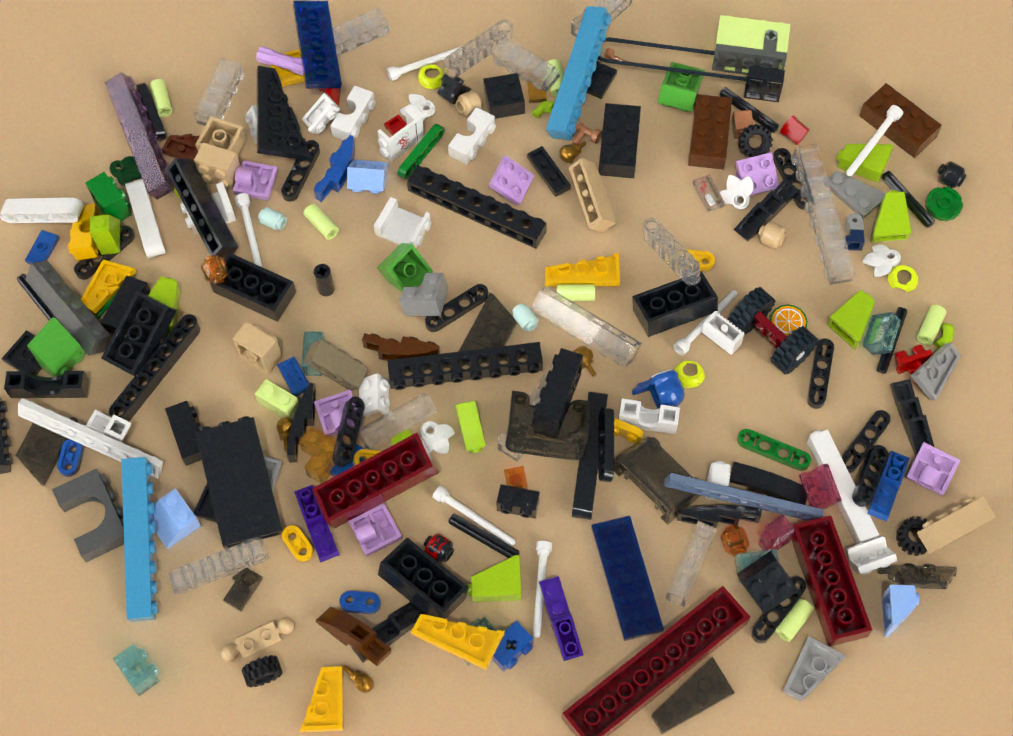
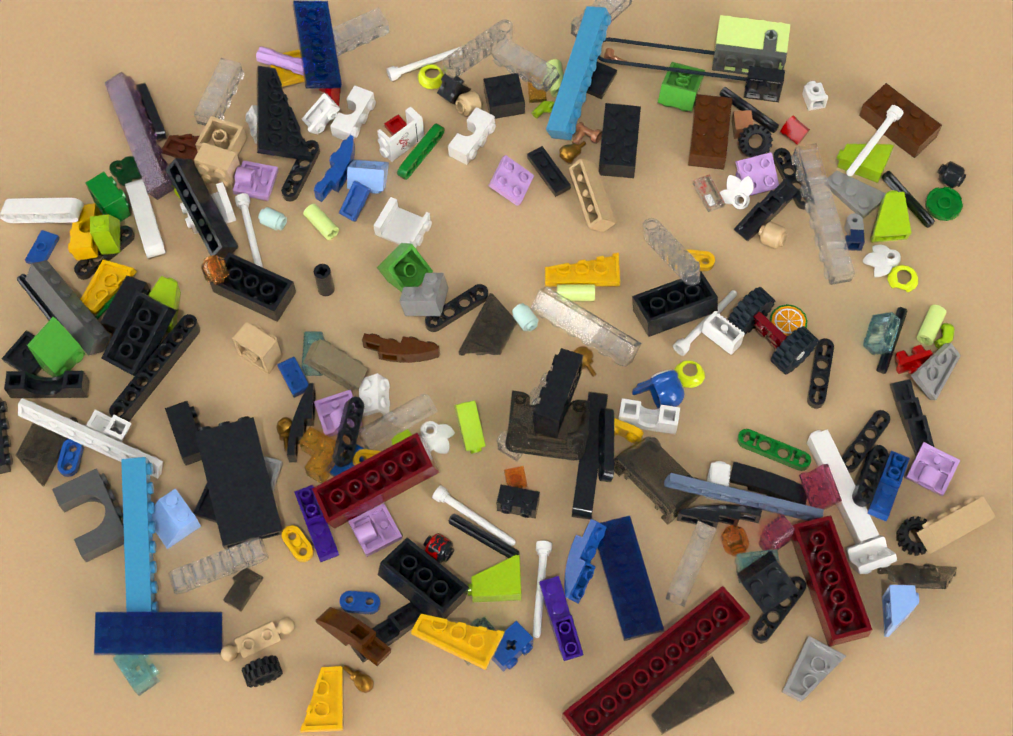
(158, 633): none -> clear blue plate
(160, 97): yellowish green piece -> none
(277, 399): yellowish green brick -> none
(354, 201): none -> blue plate
(419, 104): white plate -> none
(472, 358): black brick -> none
(481, 214): black brick -> none
(578, 565): none -> blue slope
(794, 620): yellowish green piece -> none
(814, 96): none -> white brick
(852, 318): lime slope -> none

